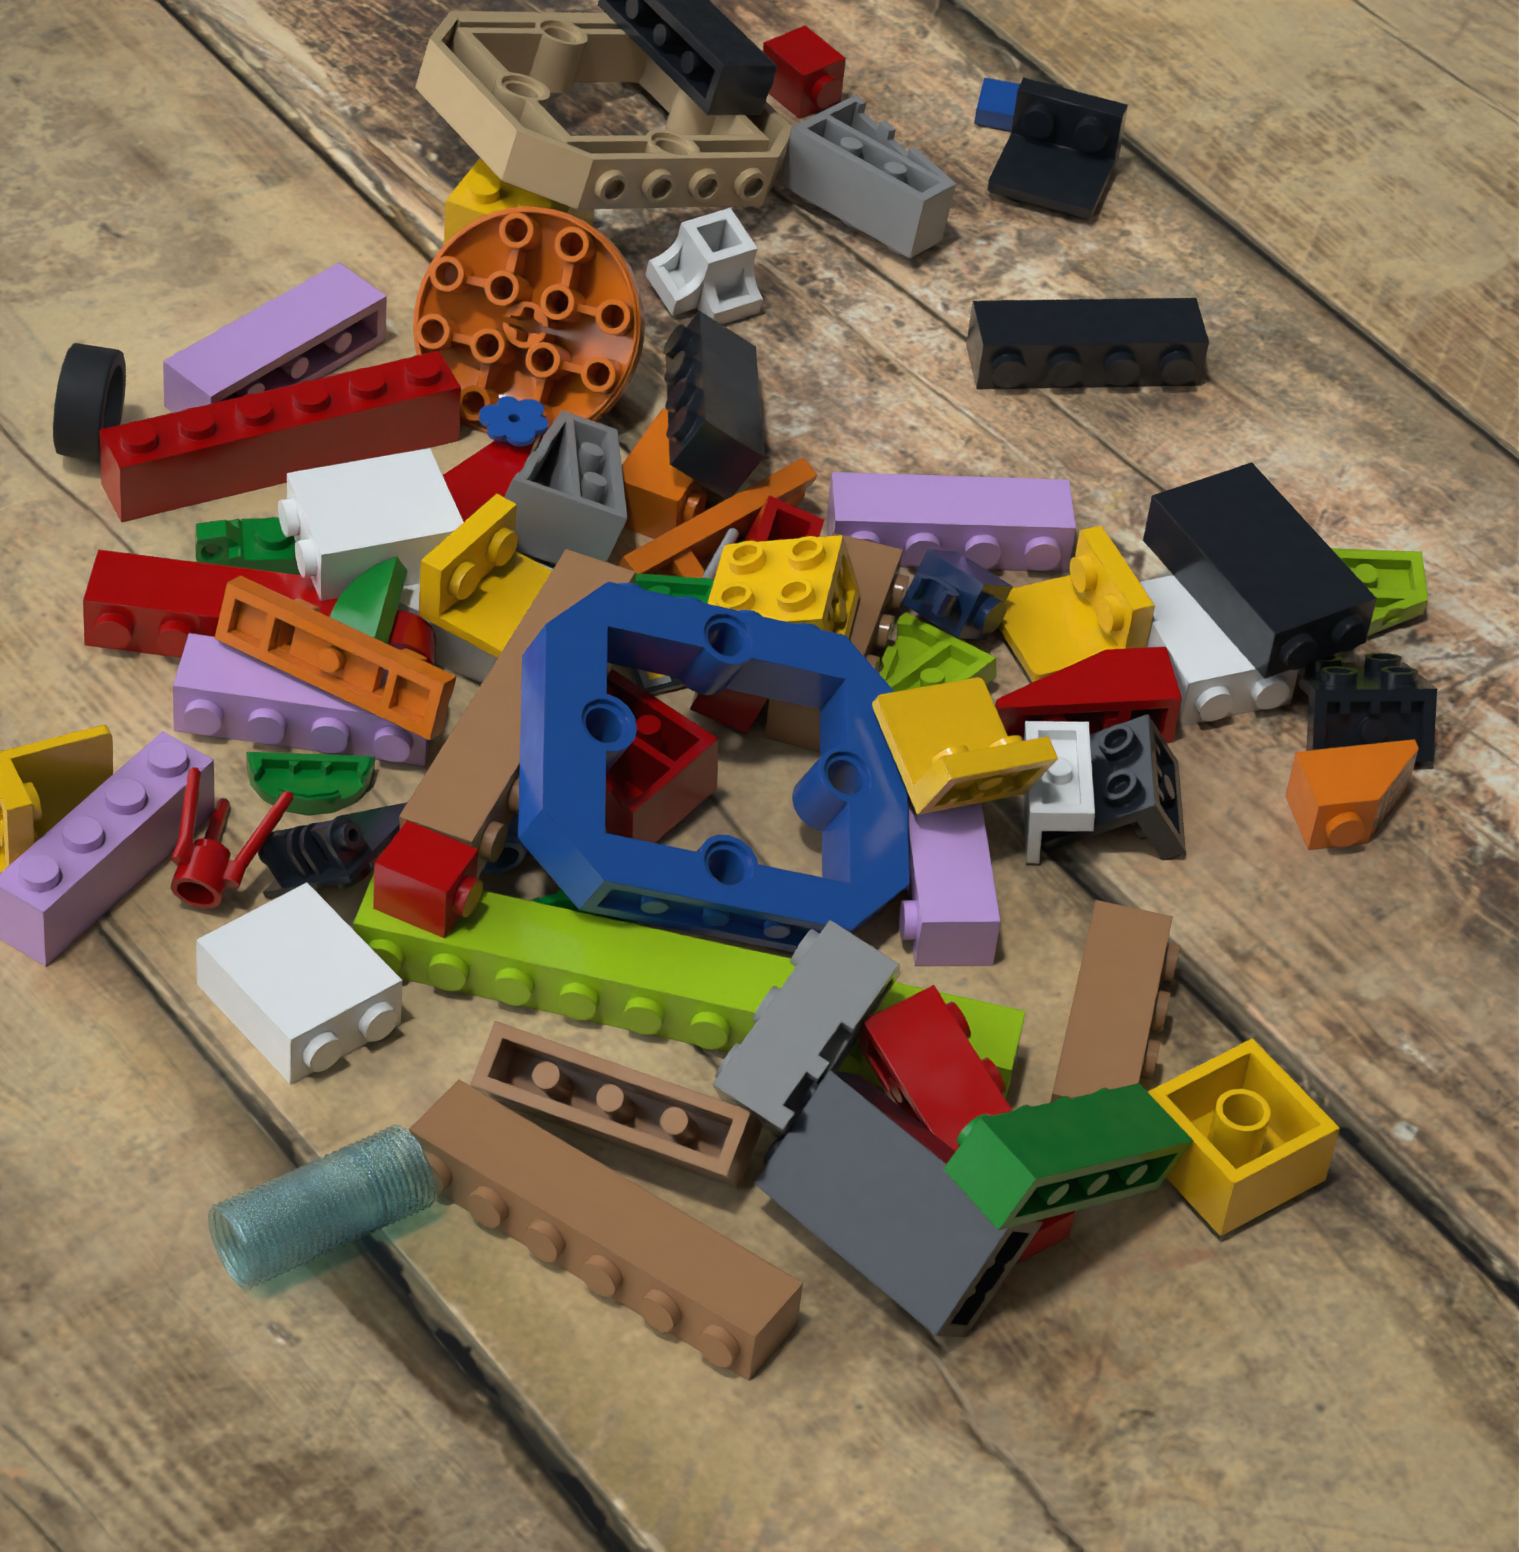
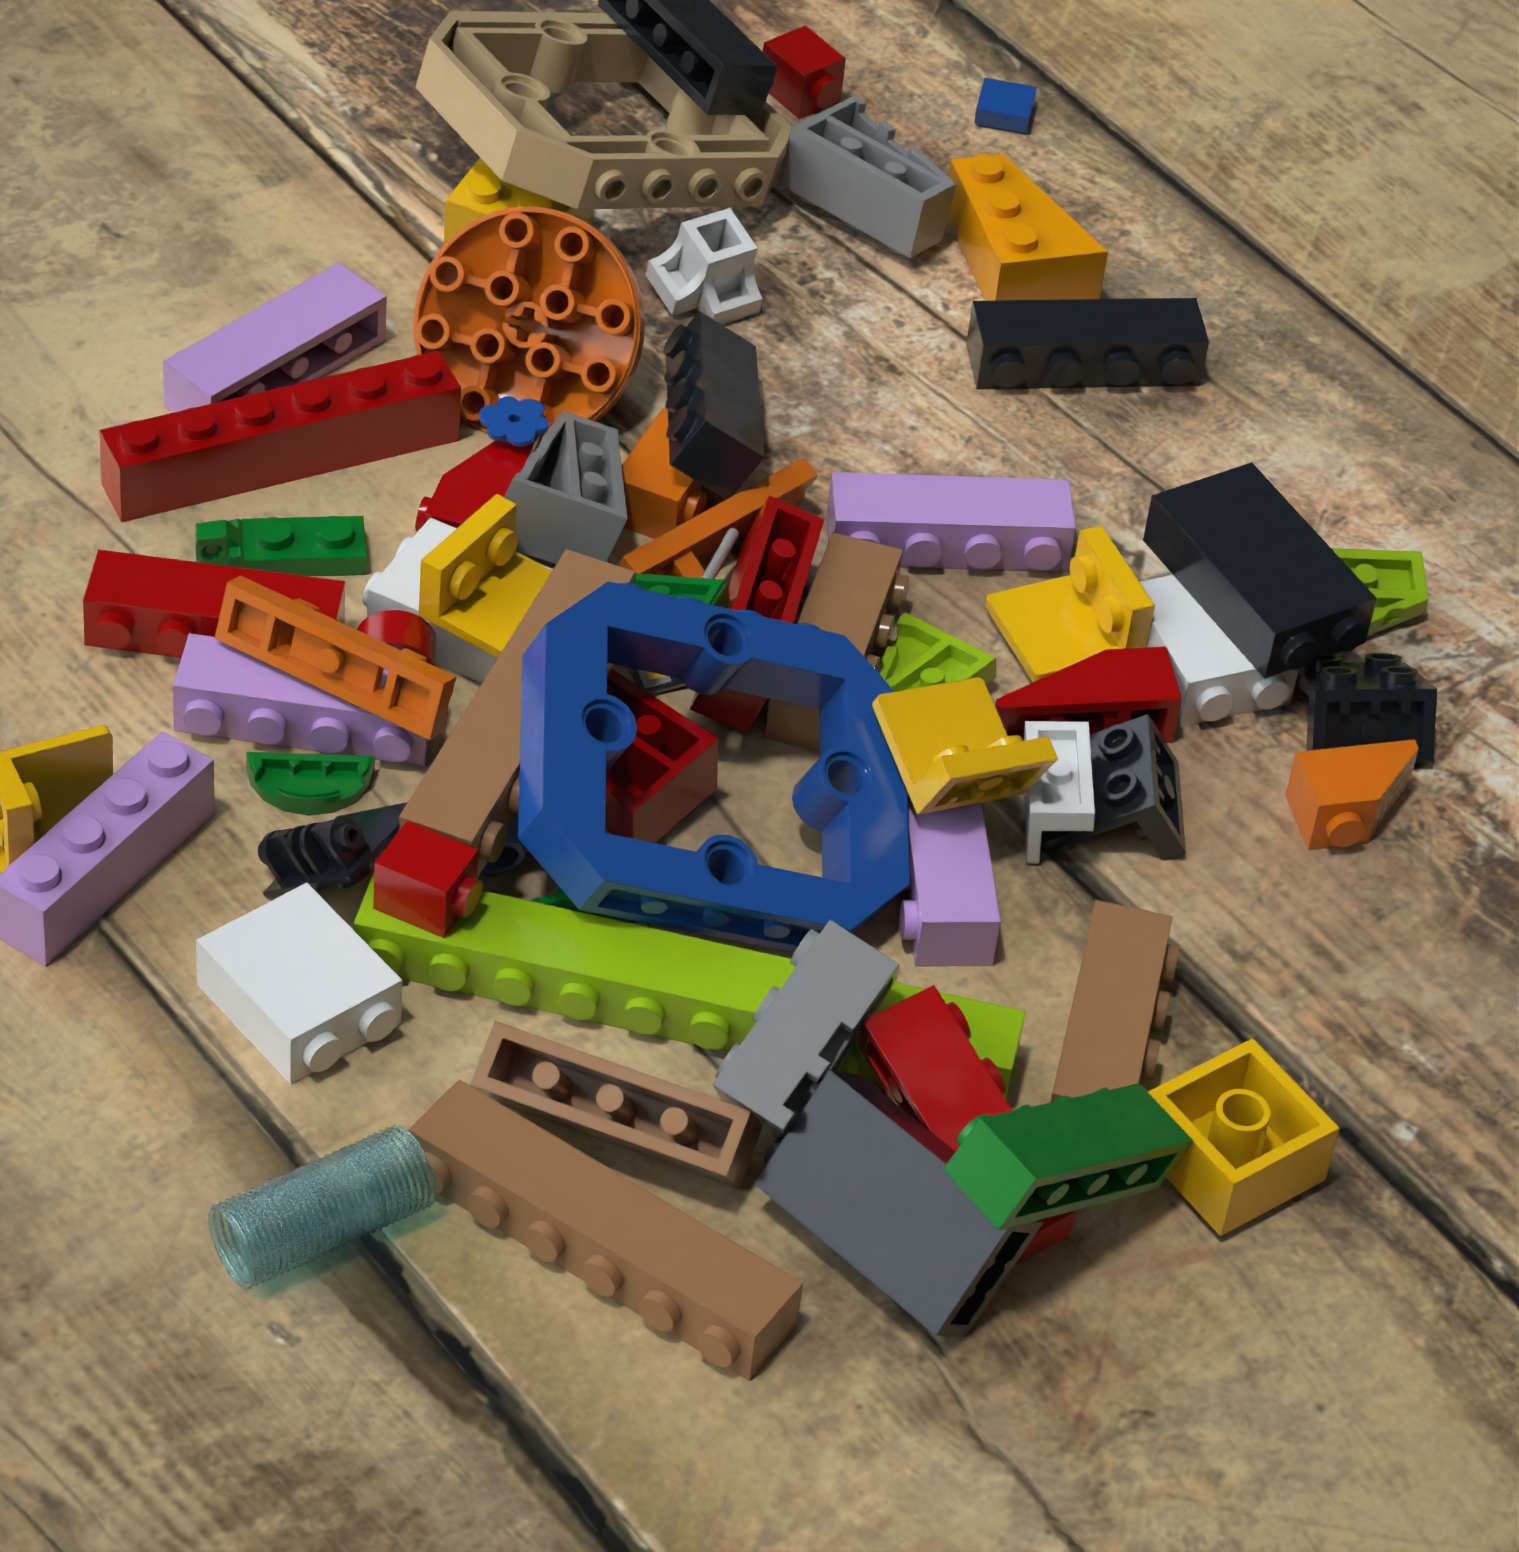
(88, 399): black tyre -> none
(206, 865): red plant -> none
(366, 514): white brick -> none
(372, 599): green tile -> none
(790, 581): yellow bracket -> none
(958, 595): dark blue brick -> none
(1018, 236): none -> light orange wedge
(1059, 148): black bracket -> none

